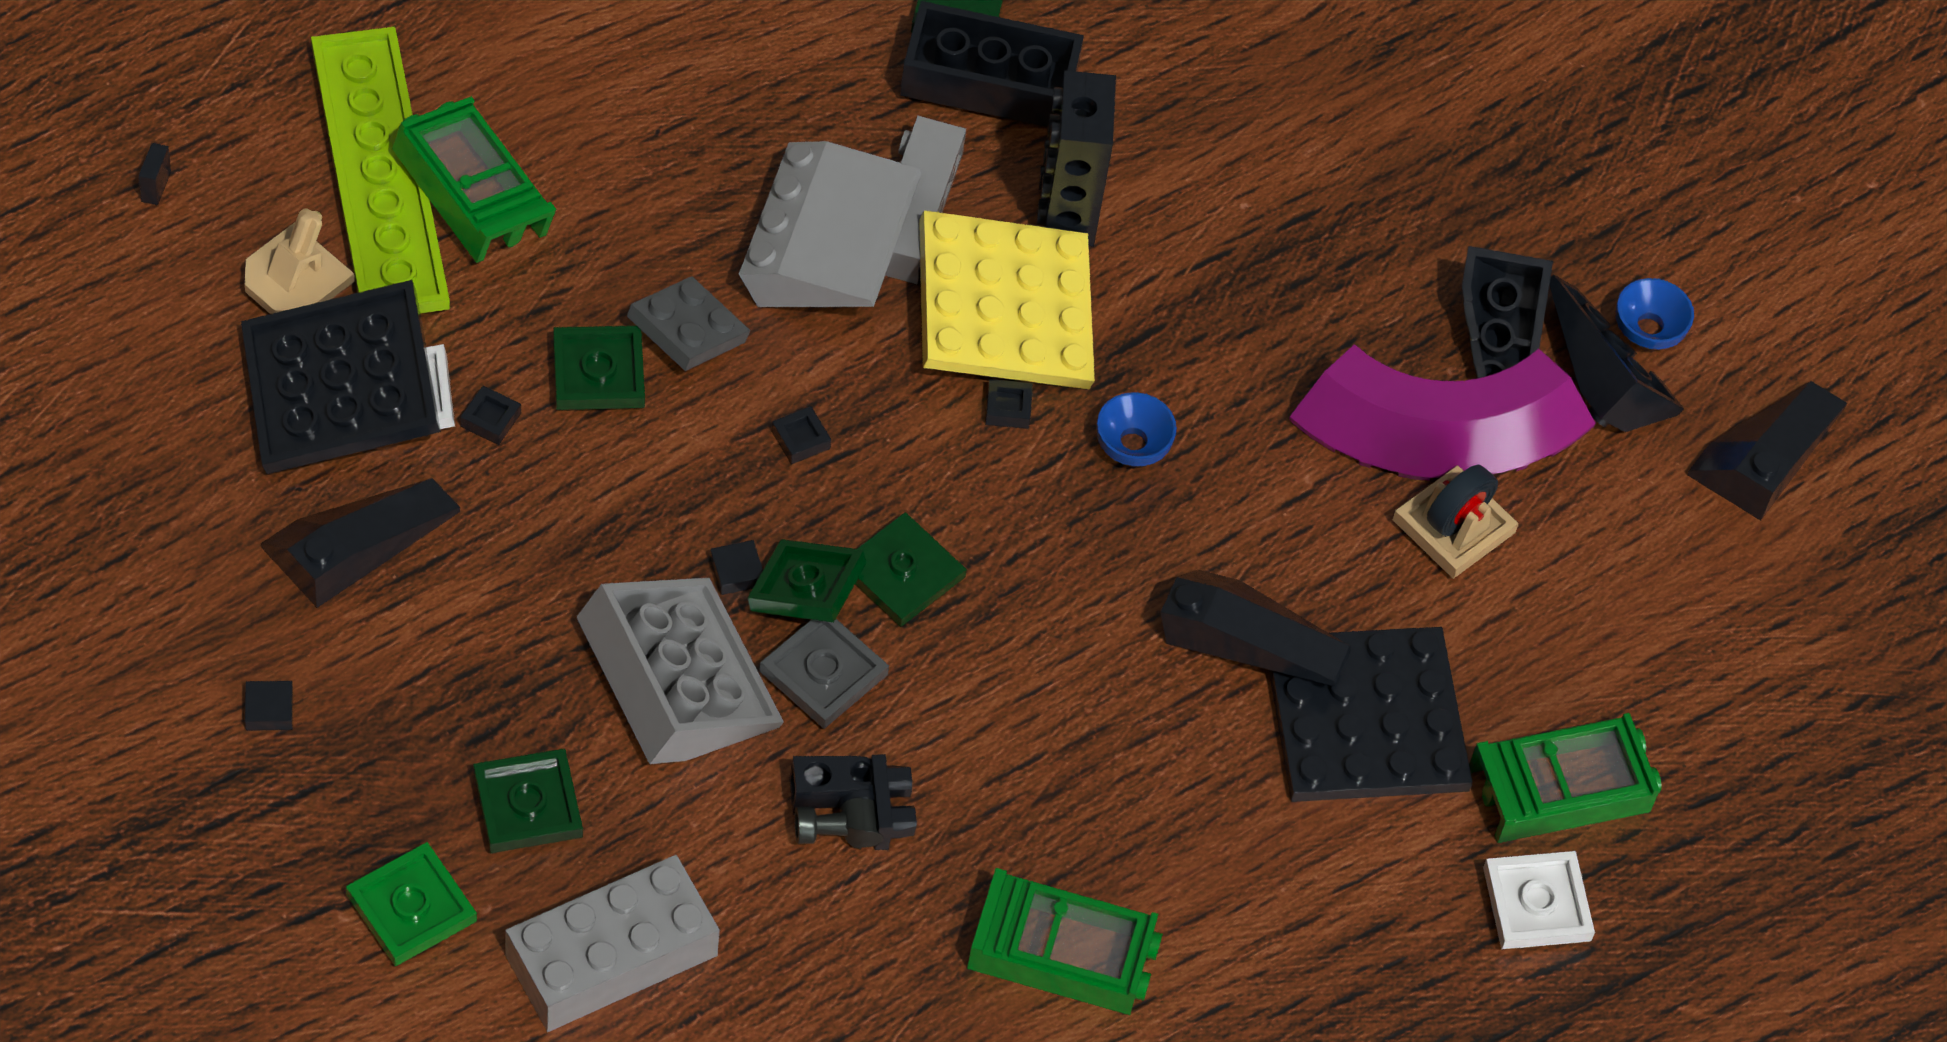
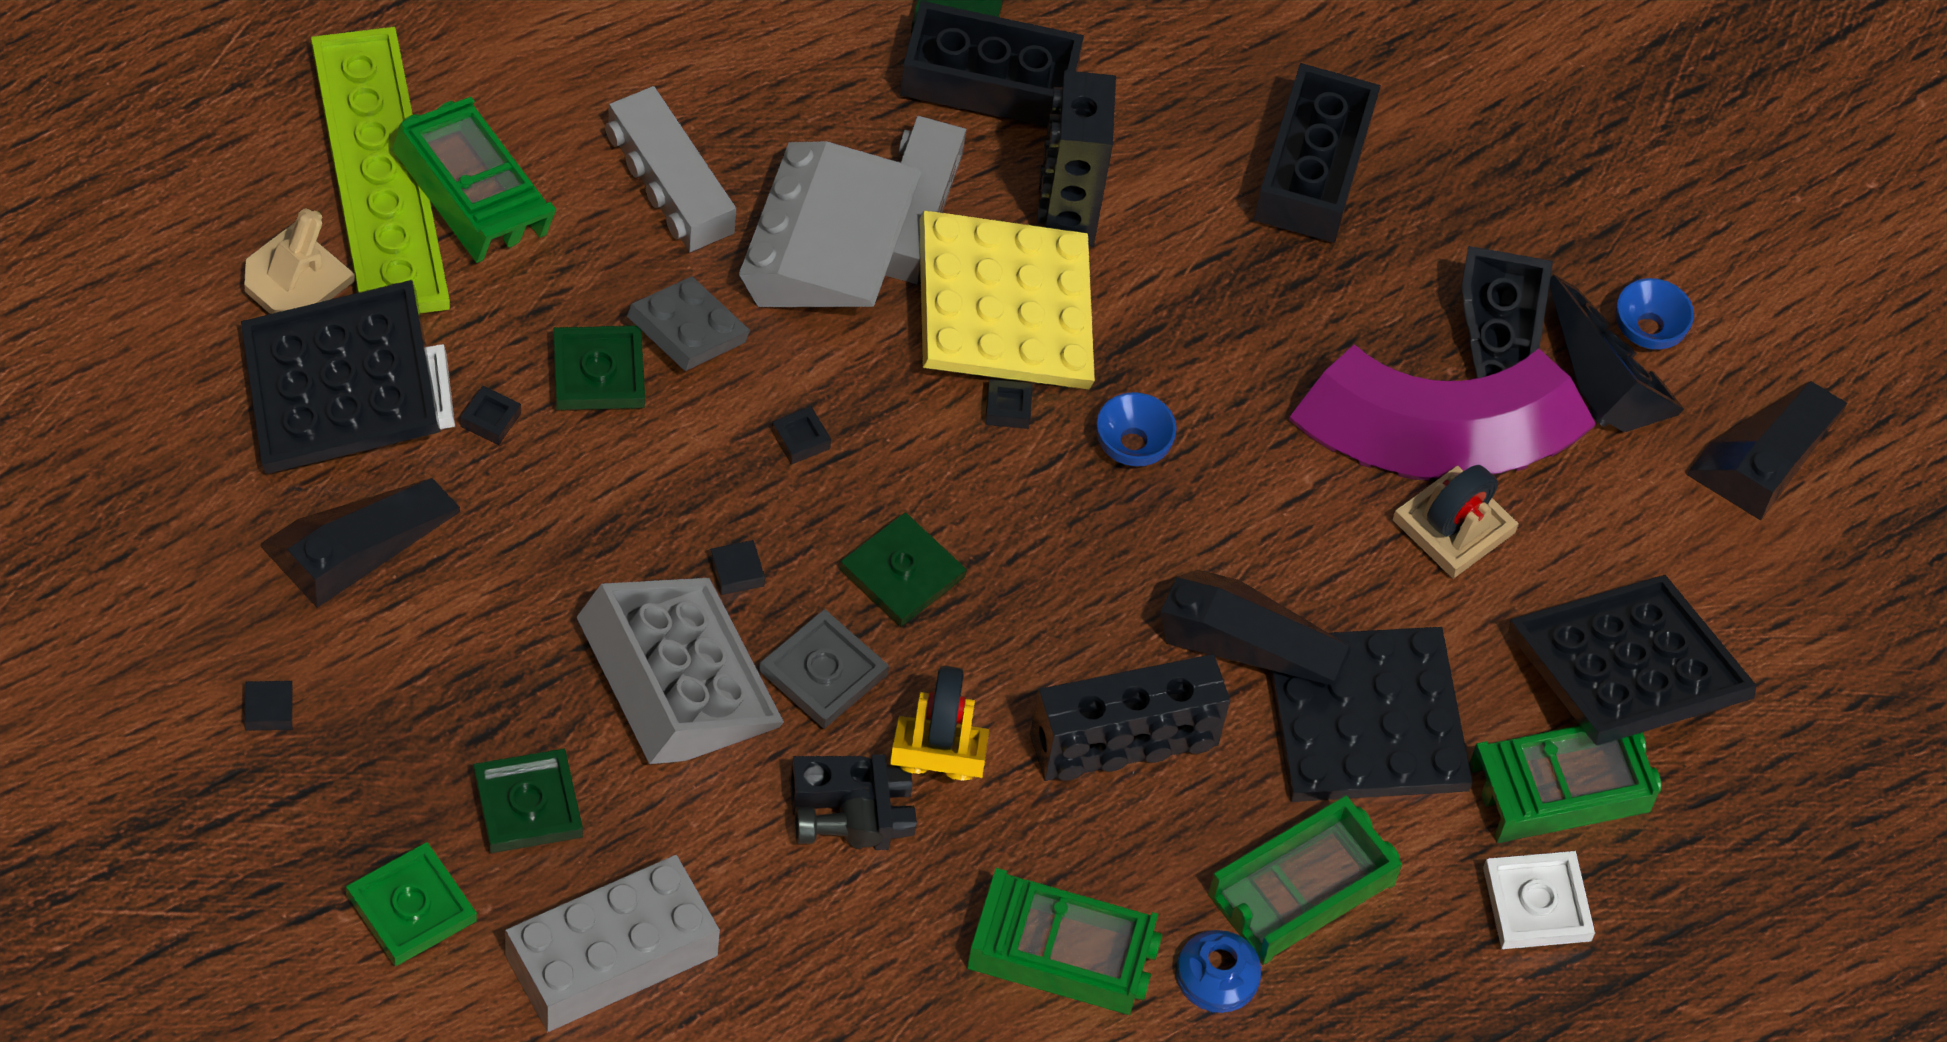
(154, 173): black tile -> none
(670, 169): none -> light grey brick
(807, 580): dark green plate -> none
(940, 741): none -> yellow plate
(1125, 705): none -> black brick
(1215, 988): none -> blue piece
(1305, 878): none -> door
(1317, 152): none -> black brick
(1631, 659): none -> black plate

